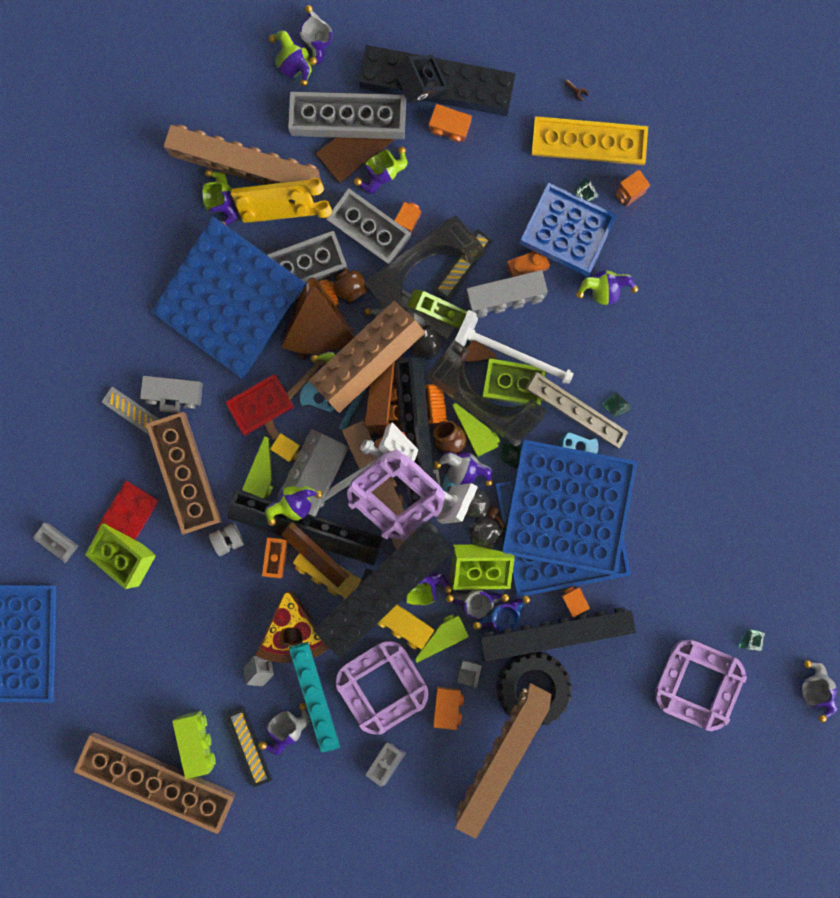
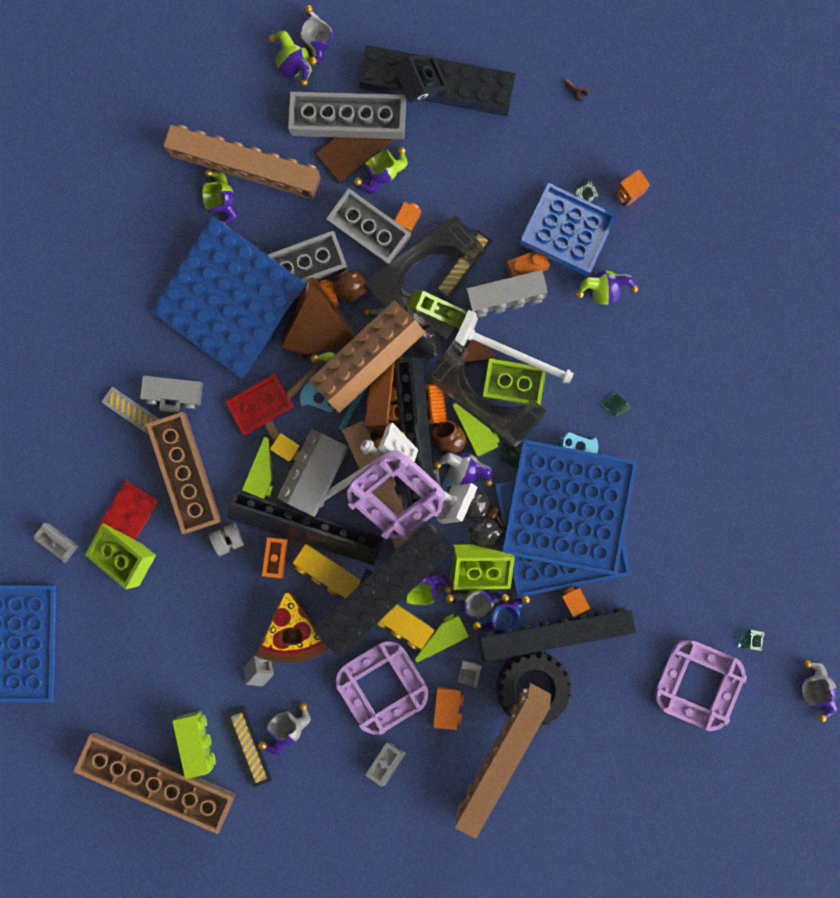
(273, 202): yellow hinge -> none
(292, 503): piece -> none
(314, 697): teal plate -> none
(315, 555): reddish brown tile -> none
(449, 123): orange brick -> none
(576, 410): plate -> none
(589, 140): yellow plate -> none

